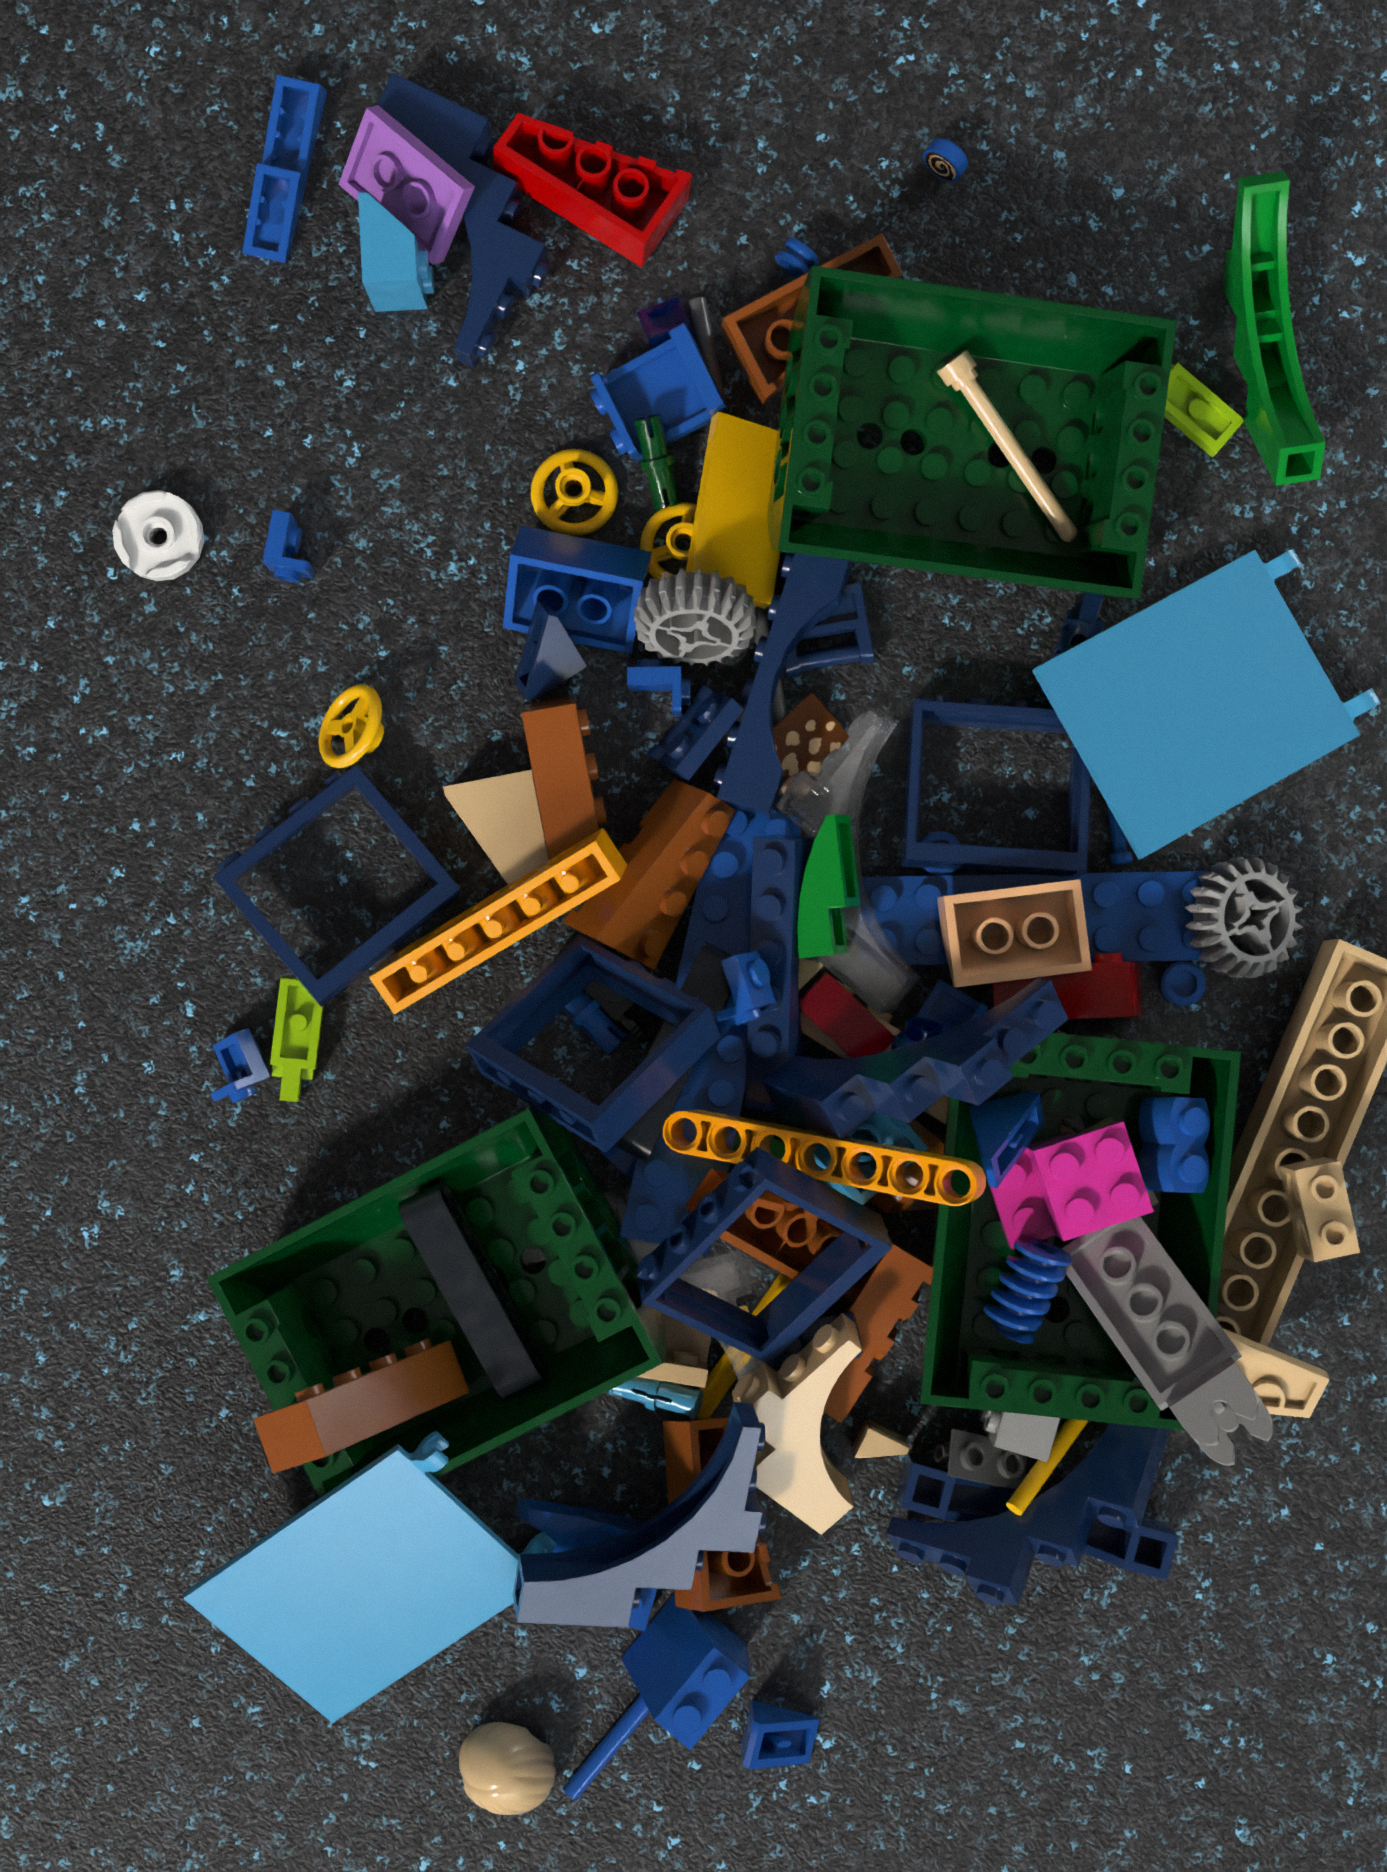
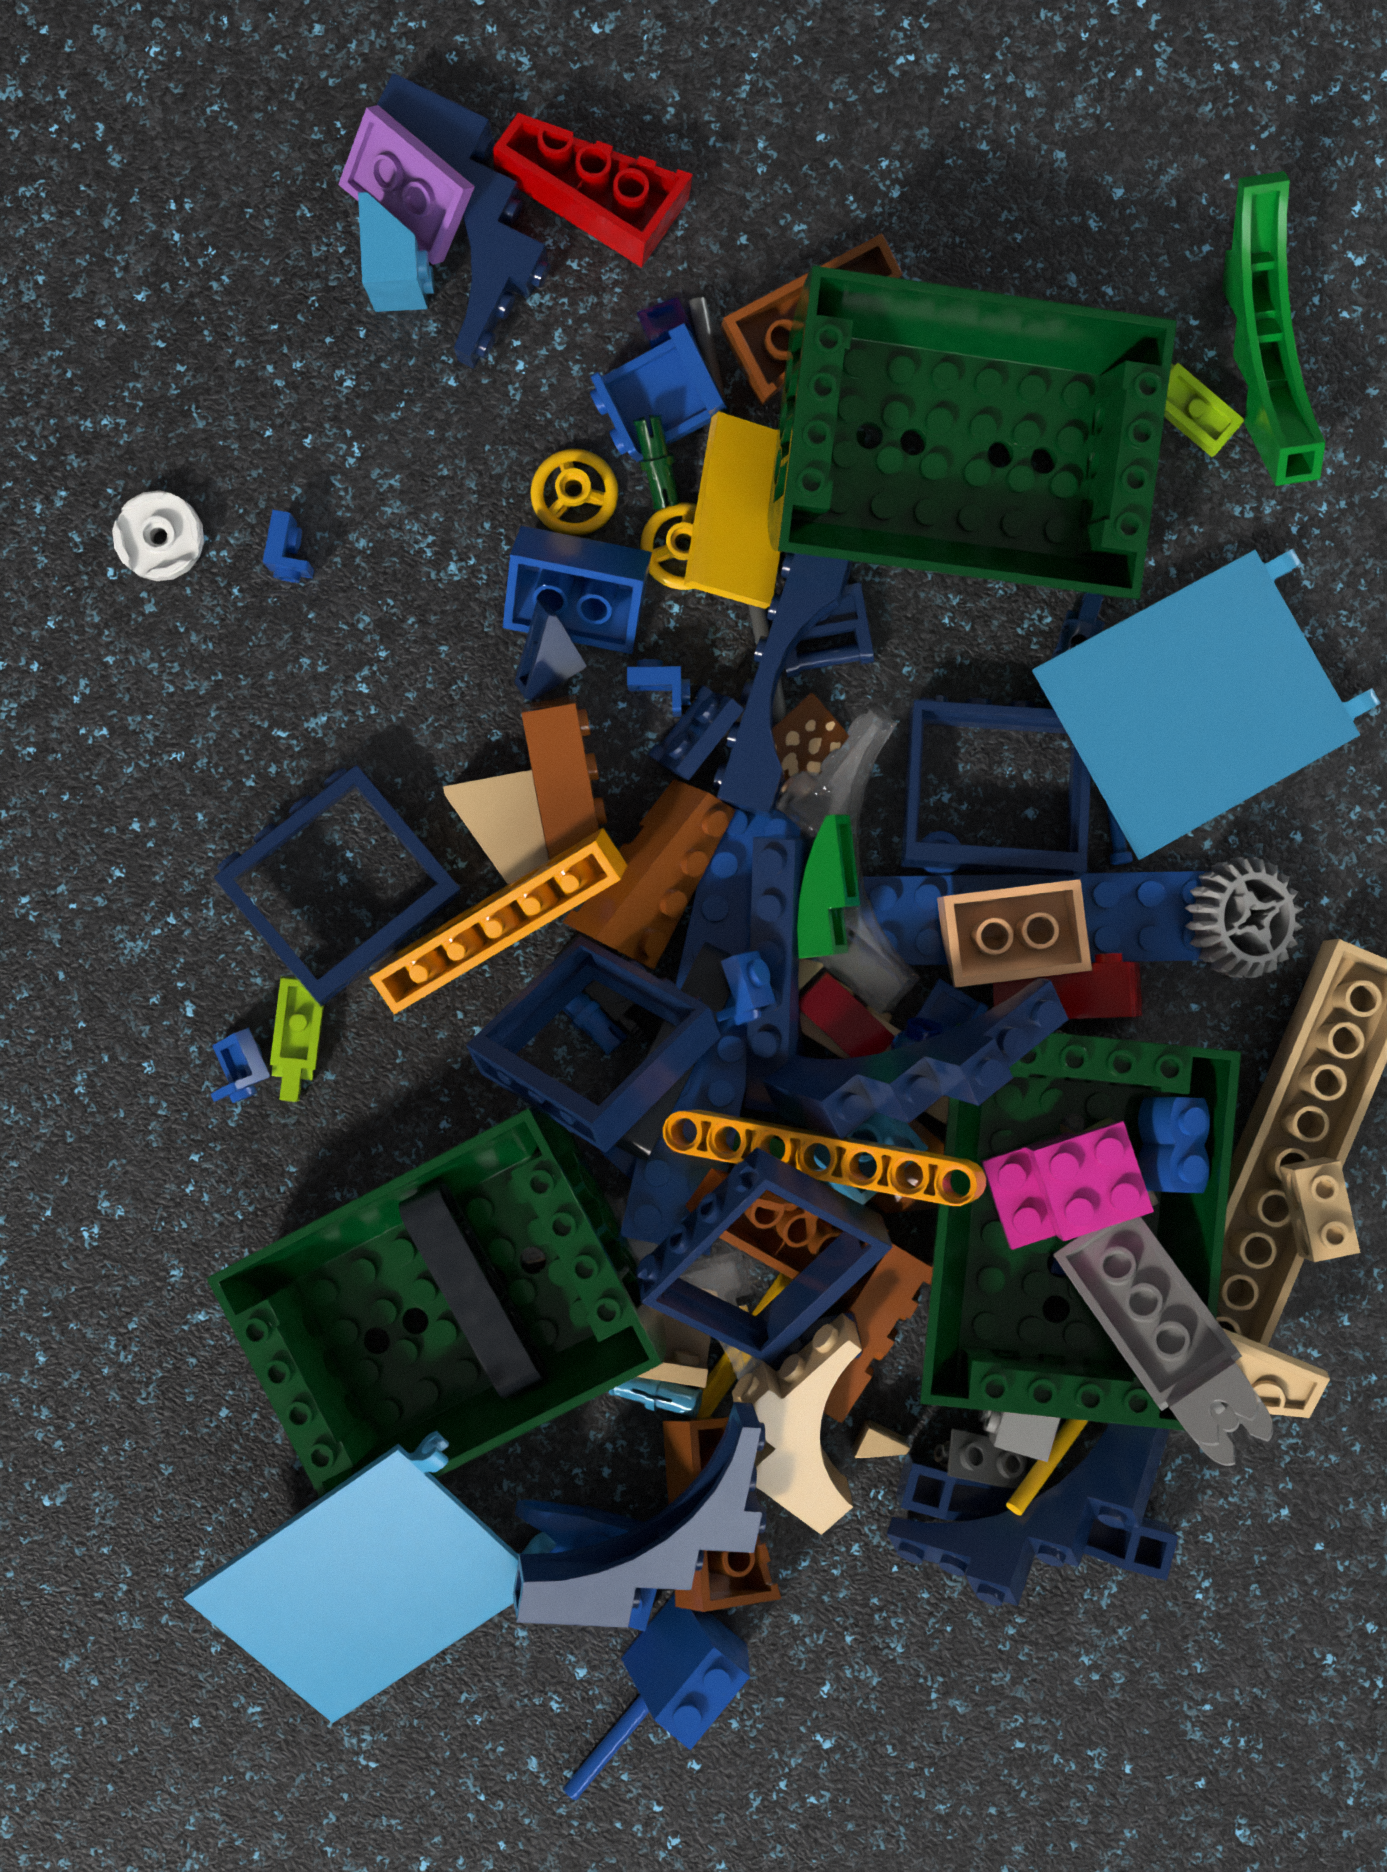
(284, 168): blue slope -> none
(359, 728): yellow piece -> none
(360, 1404): dark orange wedge -> none
(506, 1768): tan piece -> none
(695, 617): light grey gear -> none
(777, 1737): blue slope -> none
(796, 258): blue bush -> none
(945, 160): blue tile -> none
(961, 375): tan piece -> none
(1004, 1131): blue slope -> none
(1027, 1289): blue piece -> none
(1182, 983): blue tile -> none

